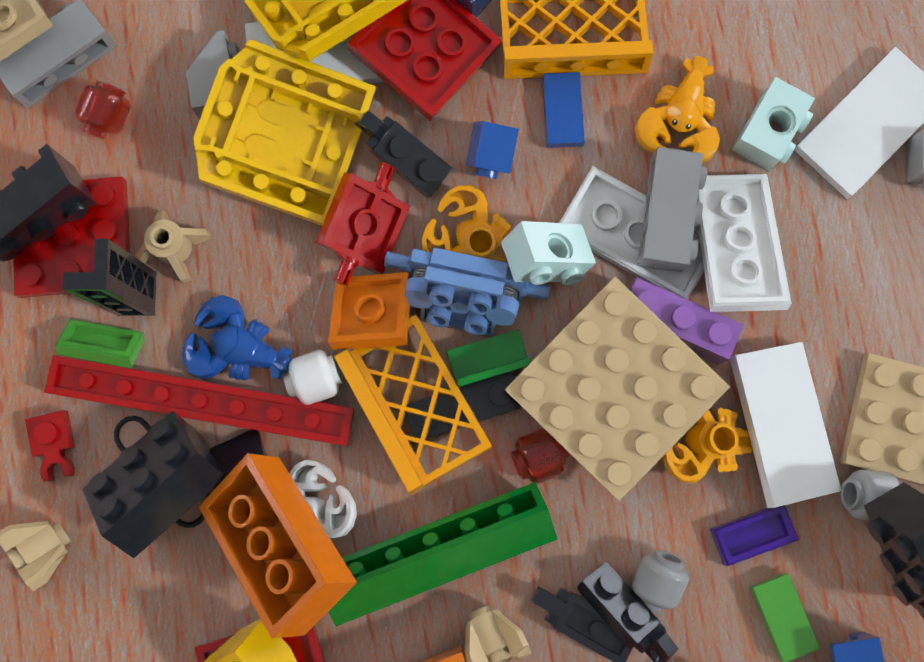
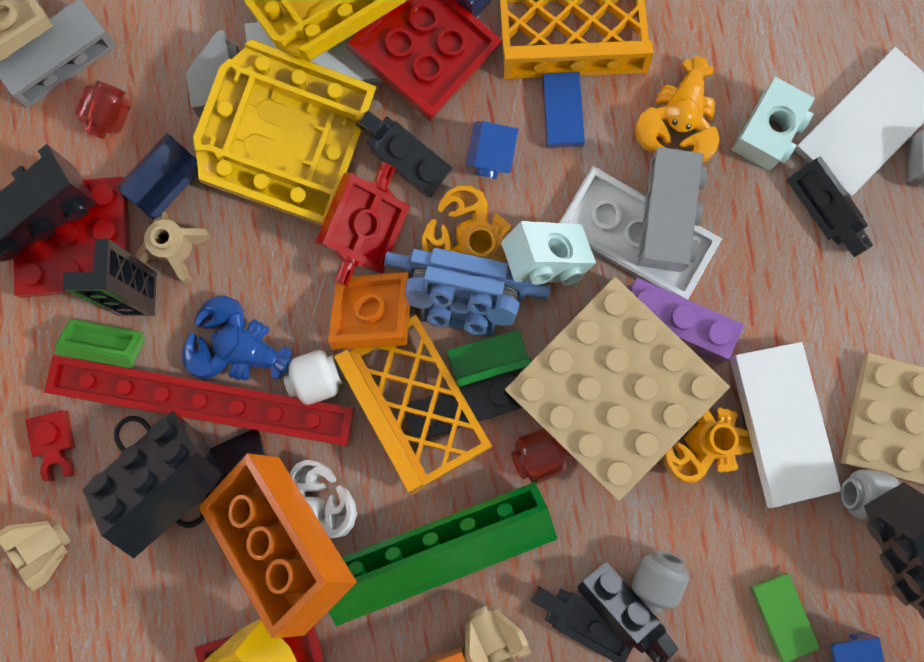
(159, 176): none -> dark blue panel
(741, 245): white tile -> none
(753, 534): dark purple tile -> none
(831, 206): none -> black hinge

